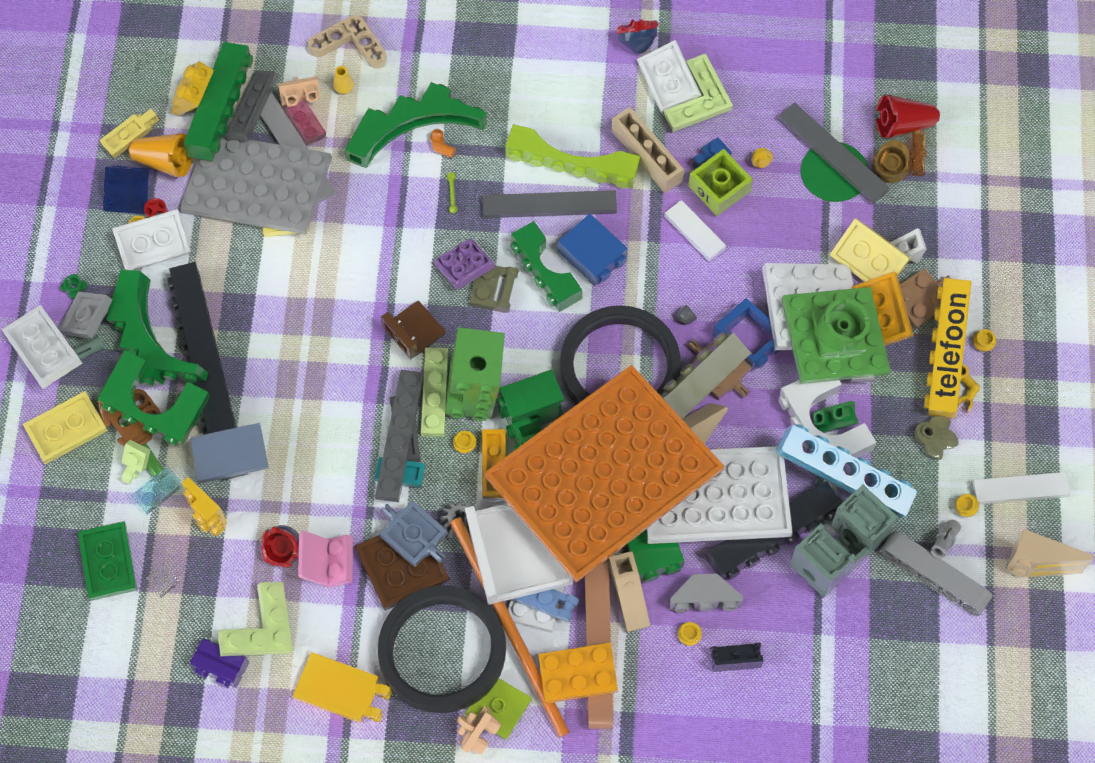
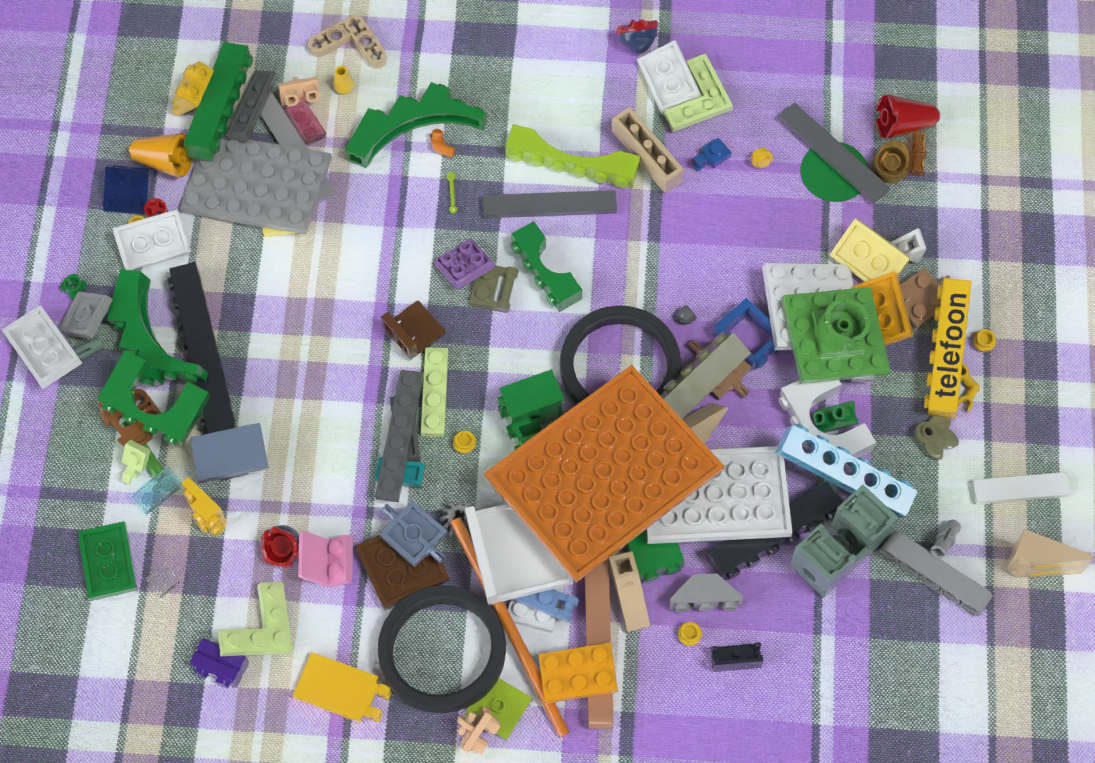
(65, 427): light yellow plate -> none
(133, 128): light yellow hinge -> none
(474, 374): bright green piece -> none
(492, 452): light orange plate -> none
(593, 250): blue brick -> none
(695, 230): white tile -> none
(720, 182): lime brick -> none
(967, 505): yellow plate -> none

